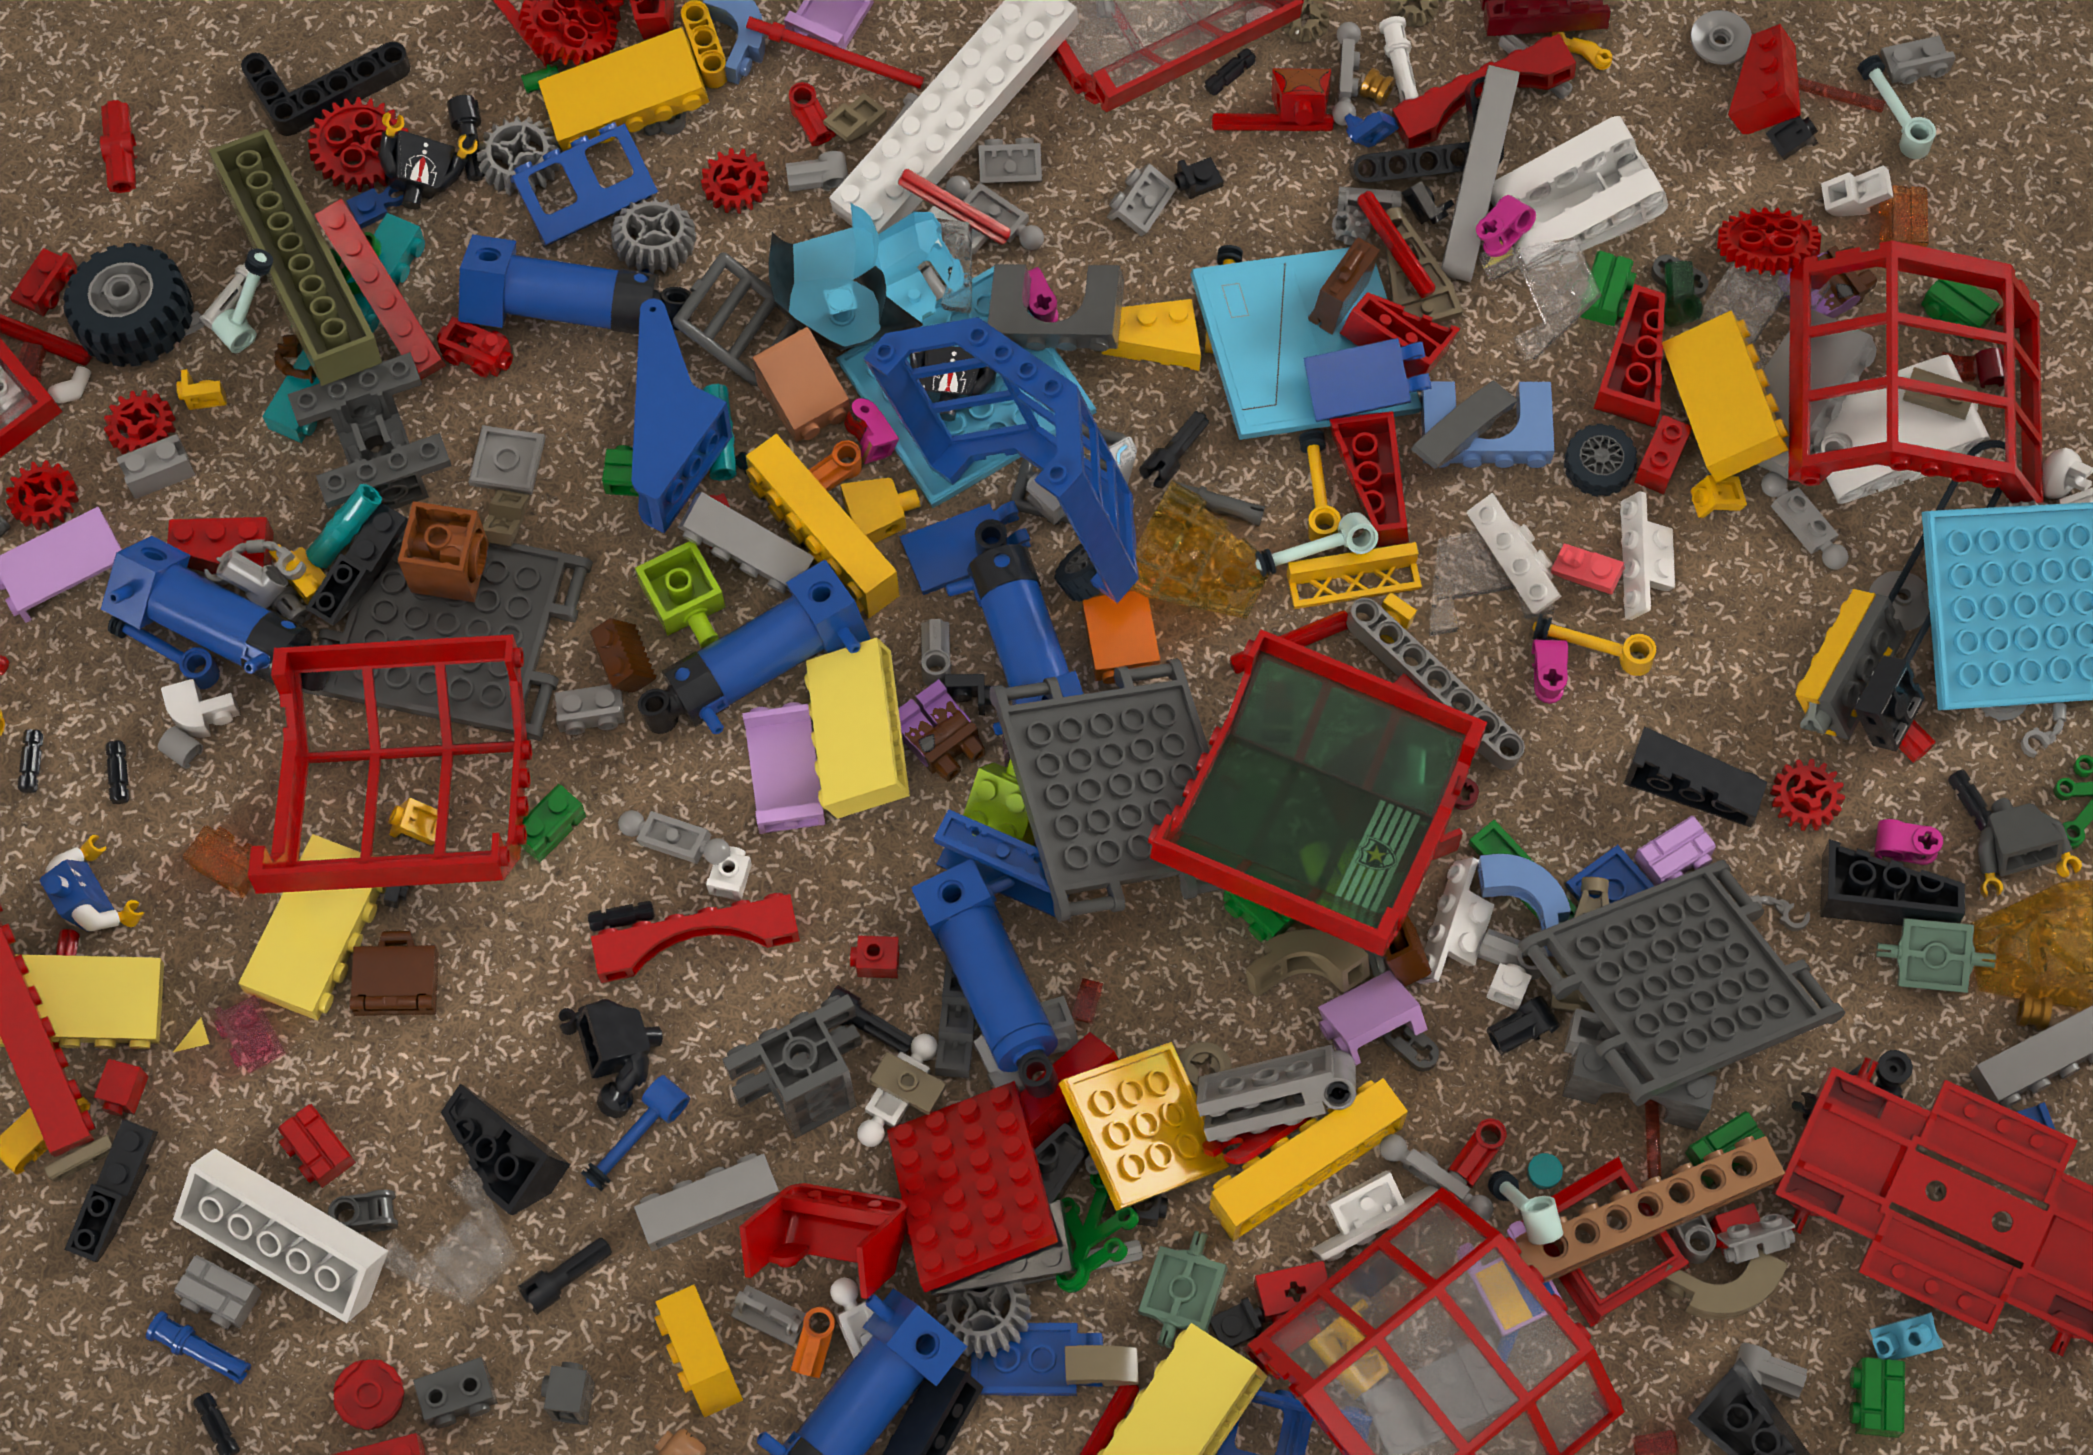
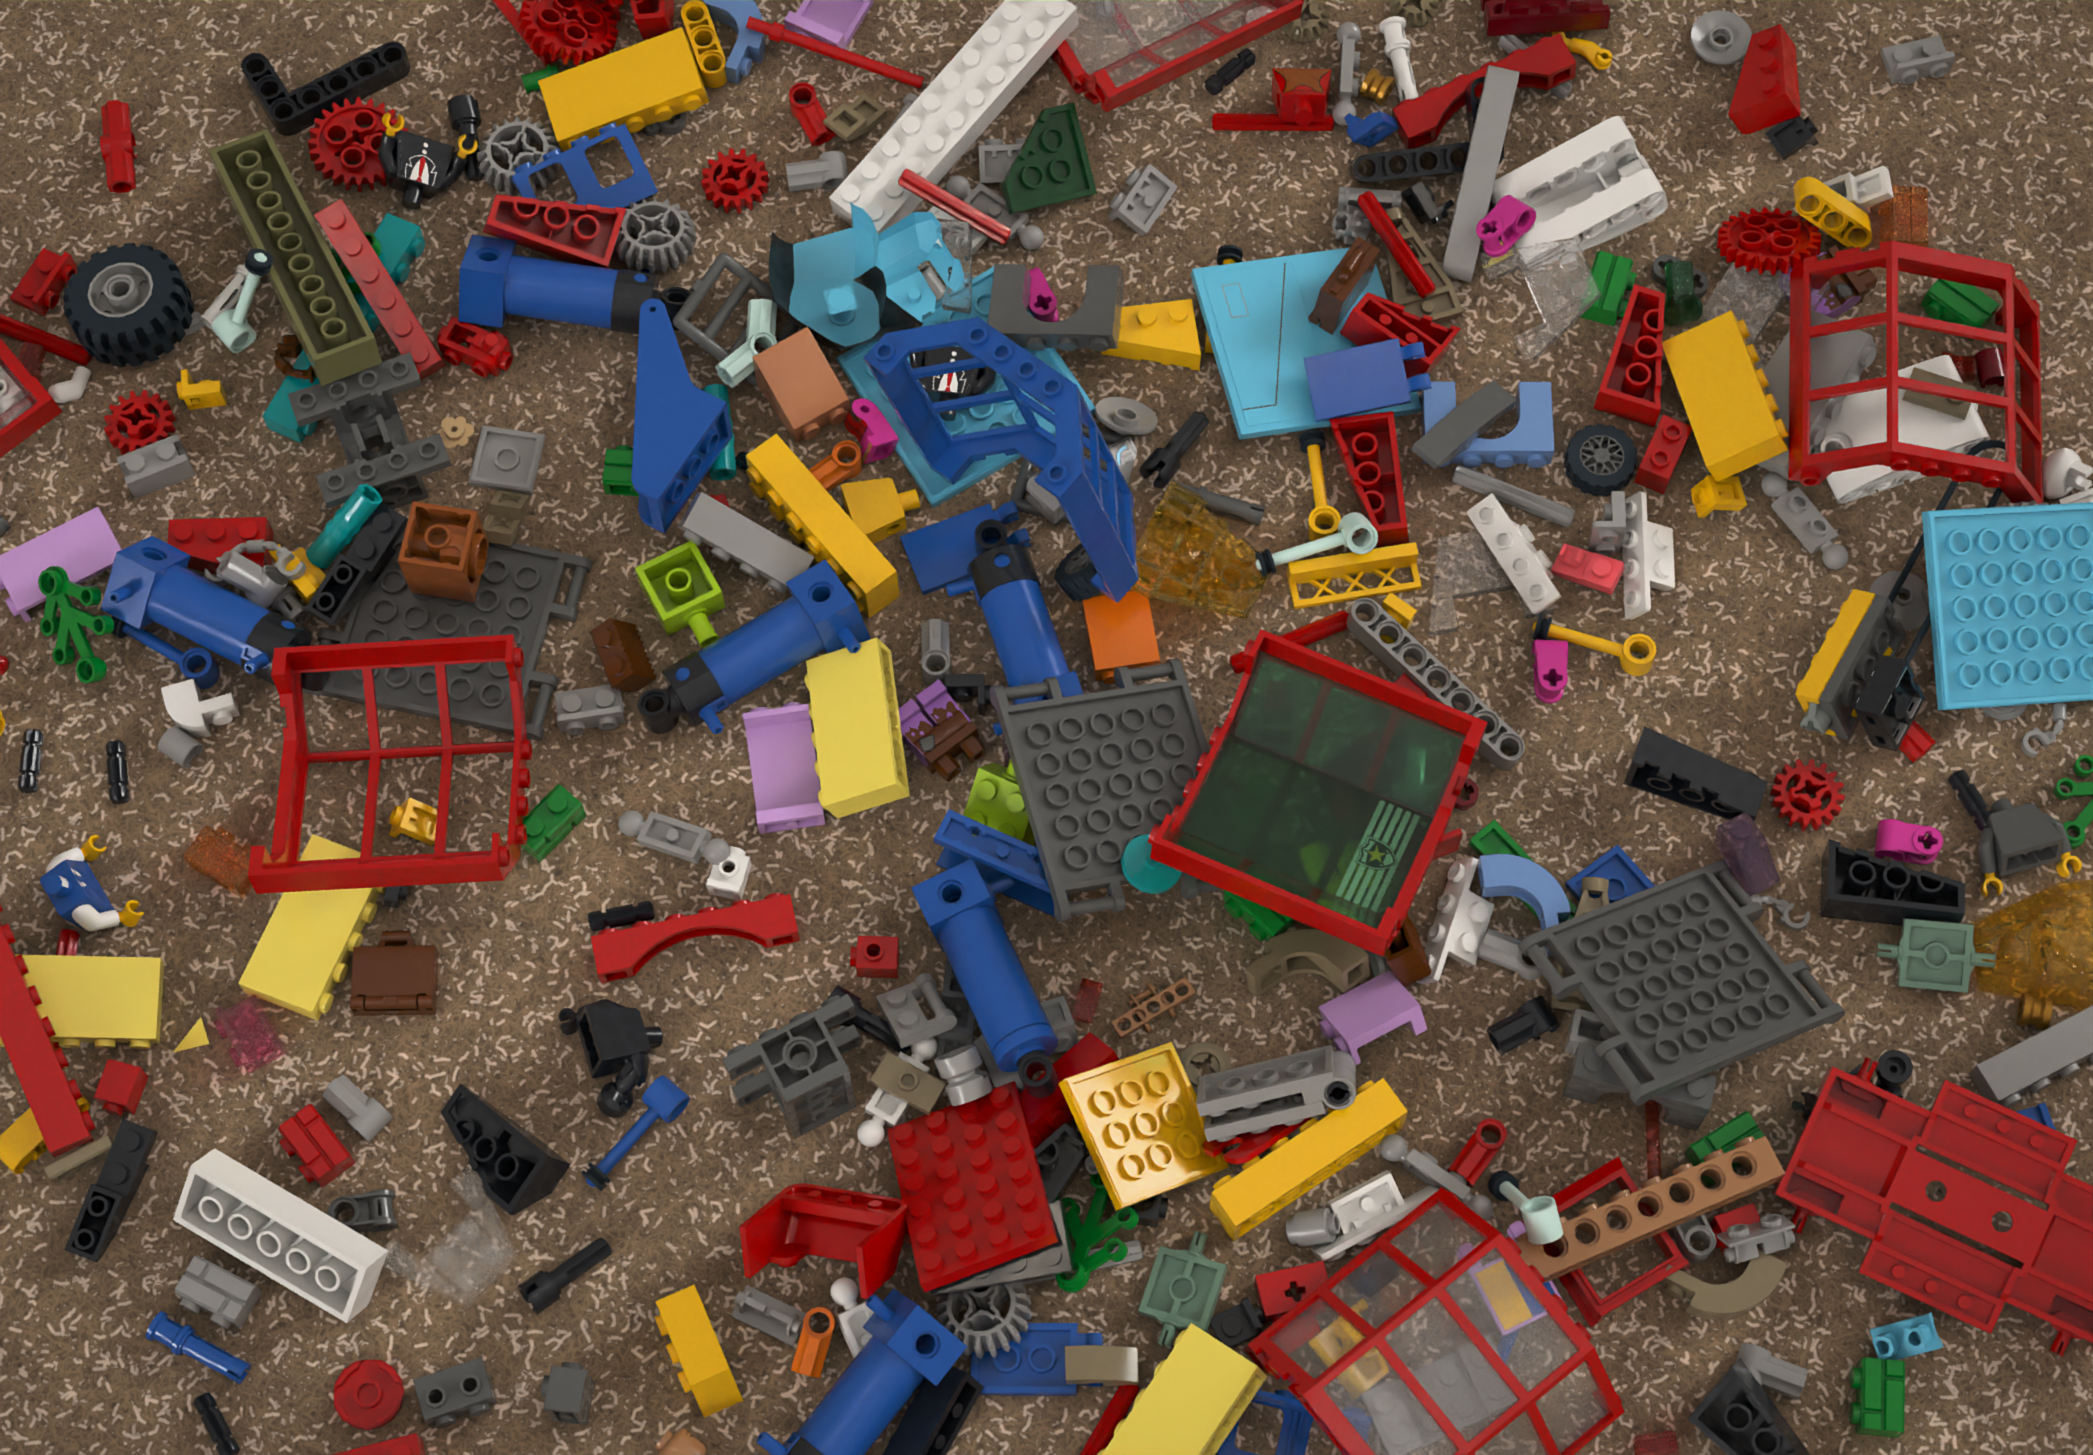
(42, 507): red gear -> none
(56, 586): none -> green plant
(361, 1112): none -> light grey piece
(371, 207): blue plate -> none
(459, 437): none -> tan plant
(557, 228): none -> red wedge
(706, 1201): light grey brick -> none
(760, 329): none -> light aqua piece
(906, 1016): none -> light grey plate
(963, 1074): none -> light grey wheel
(1050, 163): none -> dark green plate
(1126, 416): none -> light grey dish
(1144, 872): none -> teal piece
(1159, 998): none -> medium nougat piece
(1197, 177): black bracket -> none
(1312, 1227): none -> light grey brick
(1408, 1053): dark grey beam -> none
(1509, 985): white brick -> none
(1513, 495): none -> light grey axle
(1544, 1171): teal tile -> none
(1609, 532): none -> light grey bracket
(1676, 852): lavender brick -> none
(1747, 853): none -> slope
(1828, 201): none -> yellow beam
(1841, 95): clear red bar -> none
(1912, 128): light aqua piece -> none

